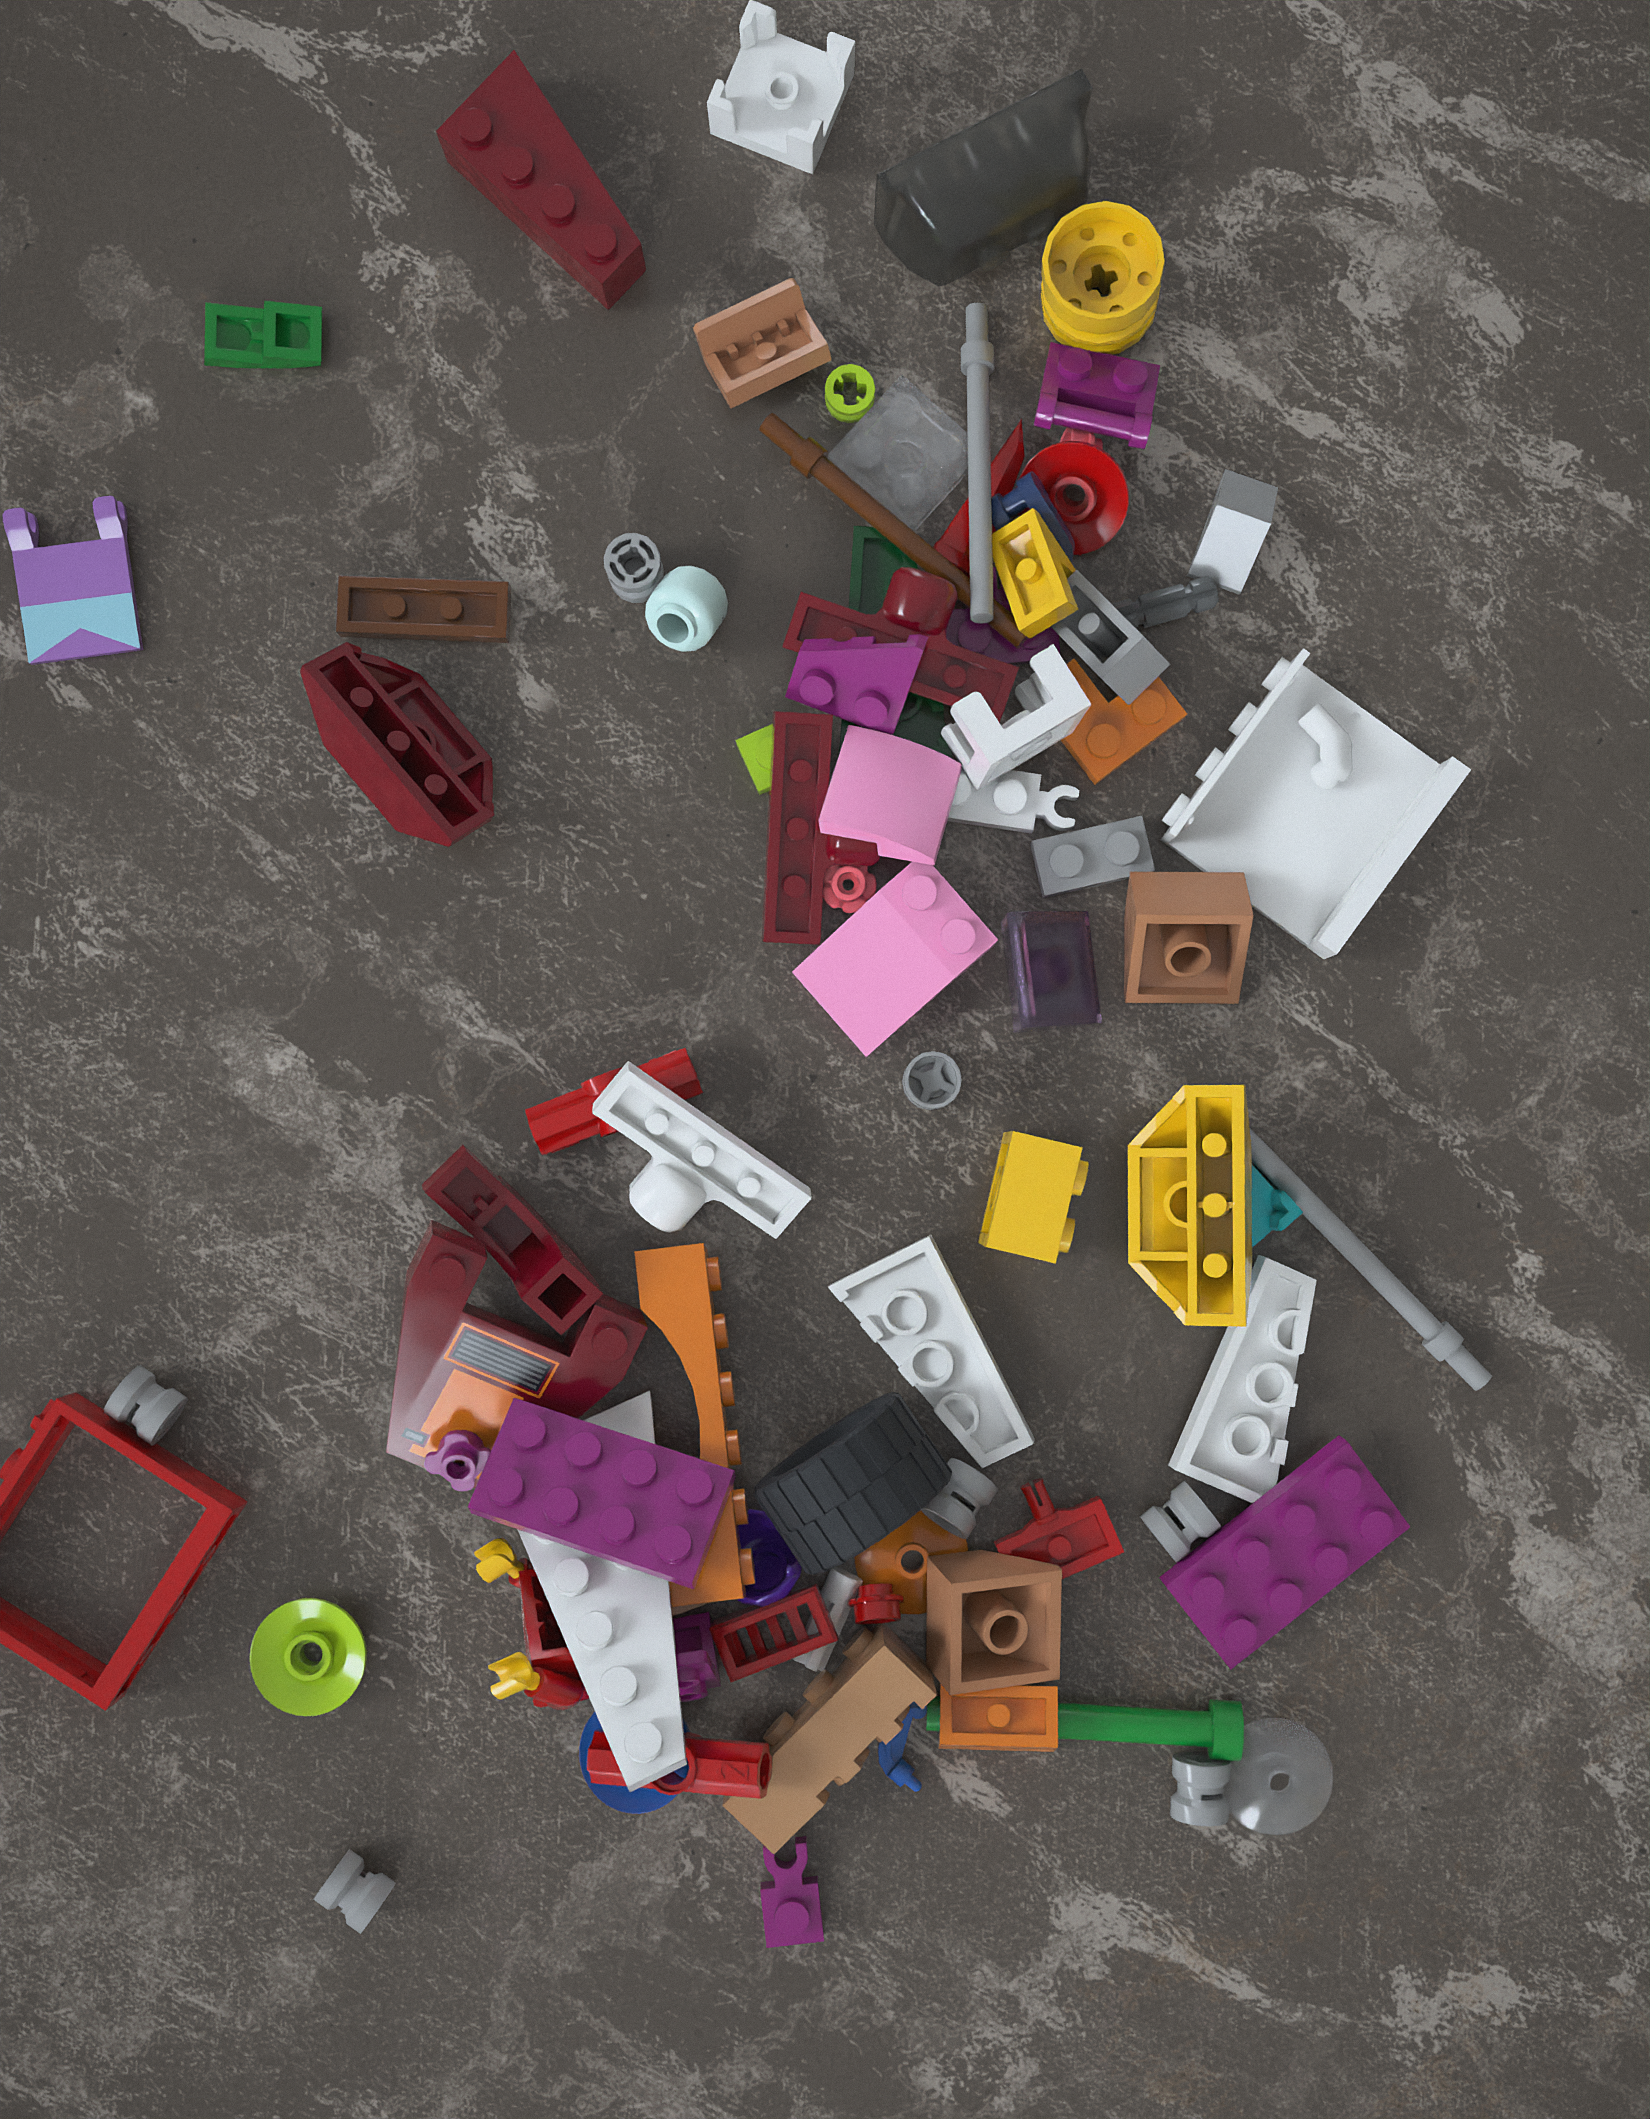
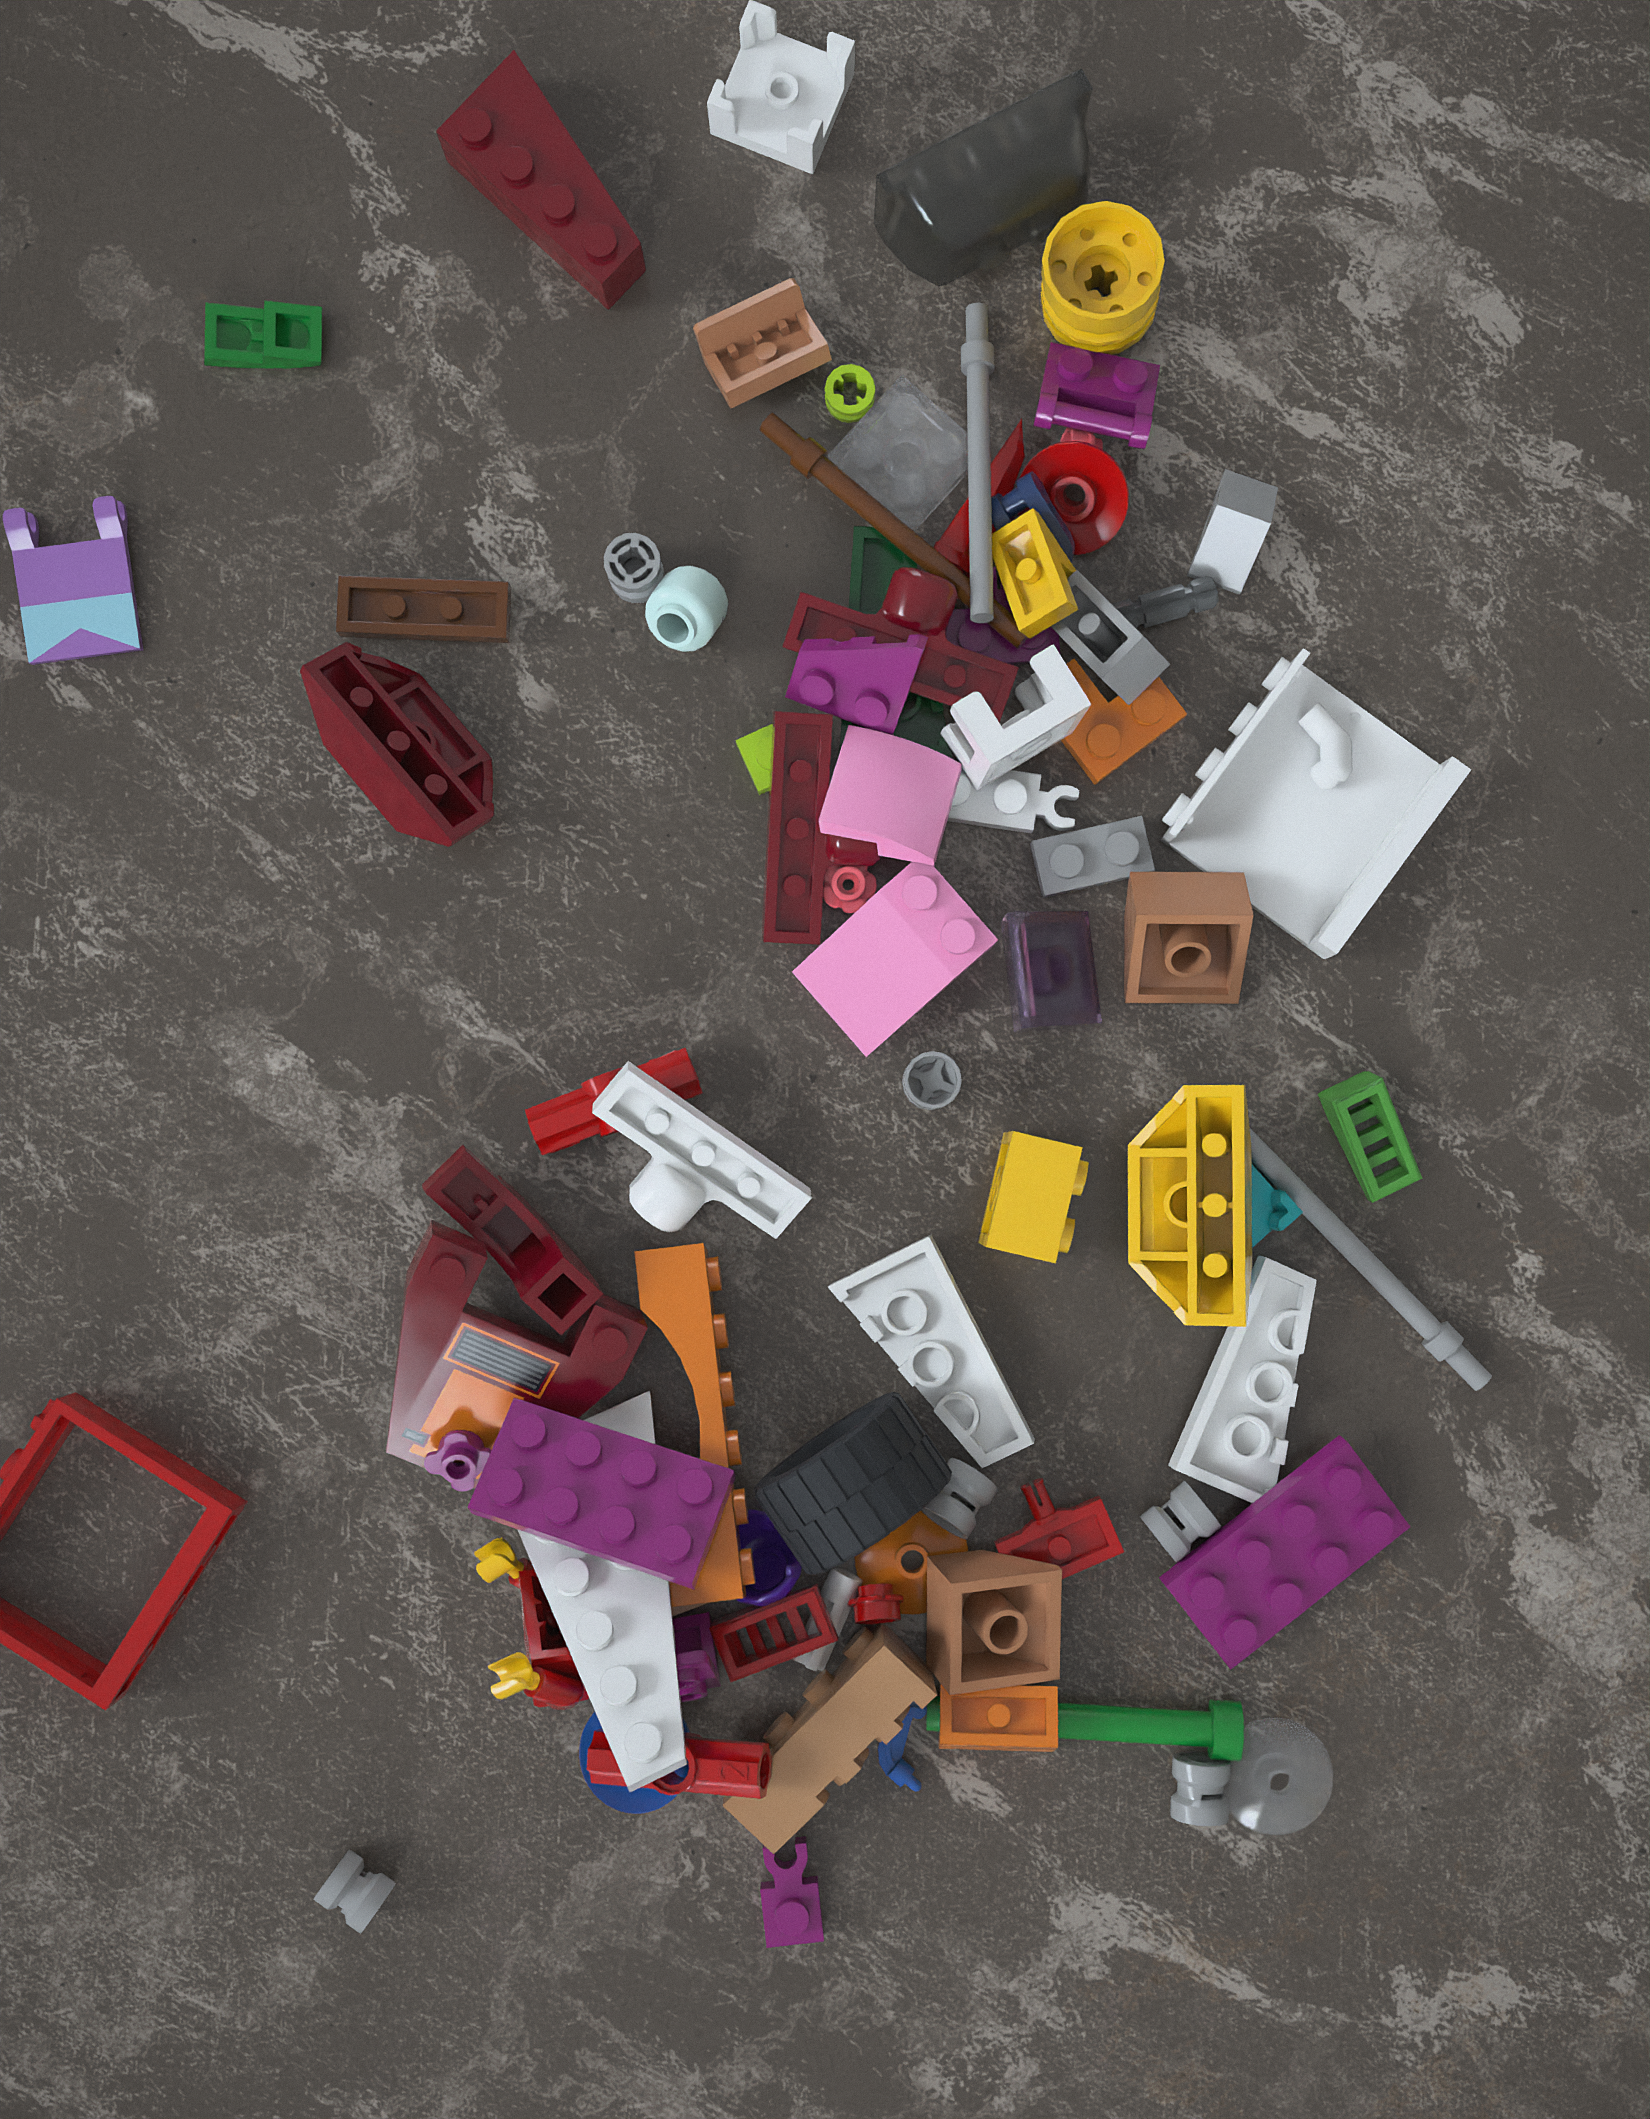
(145, 1405): light grey wheel -> none
(285, 1672): lime dish -> none
(1335, 1104): none -> bright green slope

